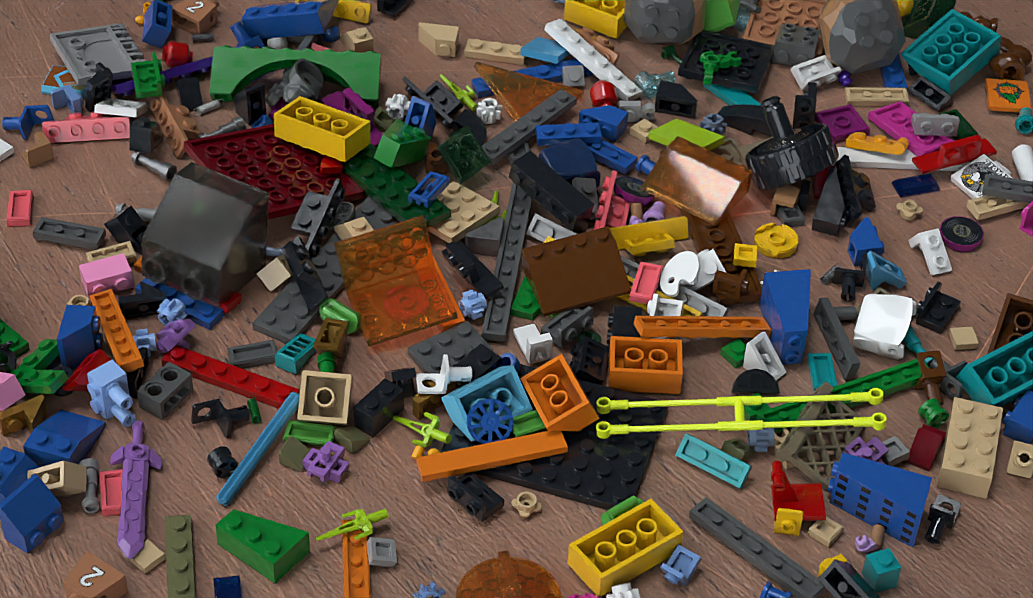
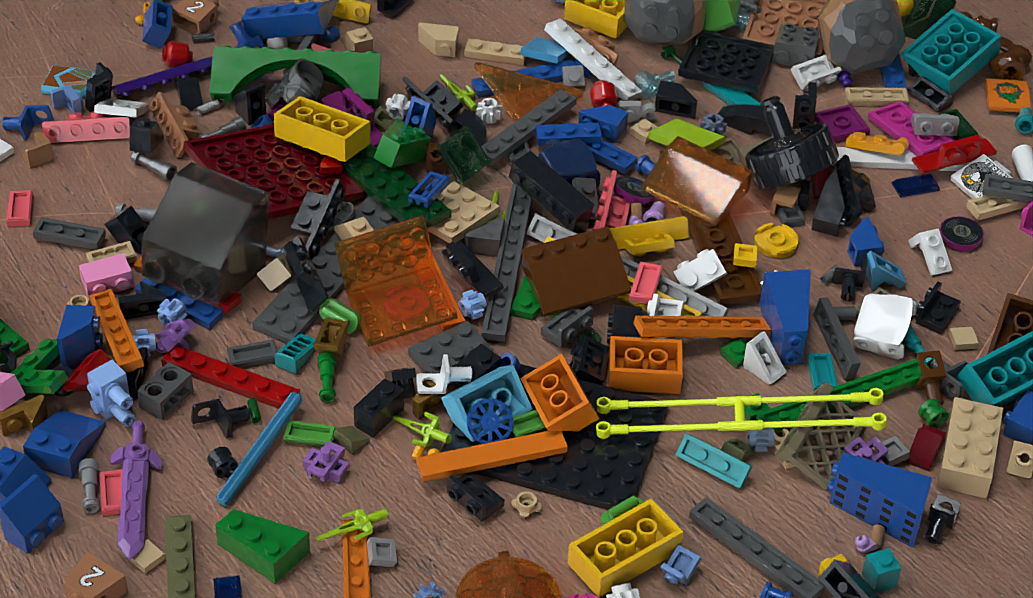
(62, 478): tan slope -> none
(104, 44): light grey hinge -> none
(147, 77): green bracket -> none
(293, 454): olive slope -> none
(325, 398): tan brick -> none
(533, 345): white bracket -> none
(682, 268): white piece -> none
(713, 62): green piece -> none
(730, 285): reddish brown bracket -> none
(755, 382): black plate -> none
(788, 521): yellow bracket -> none
(796, 496): red plate -> none
(825, 531): tan tile -> none
(909, 209): tan plate -> none

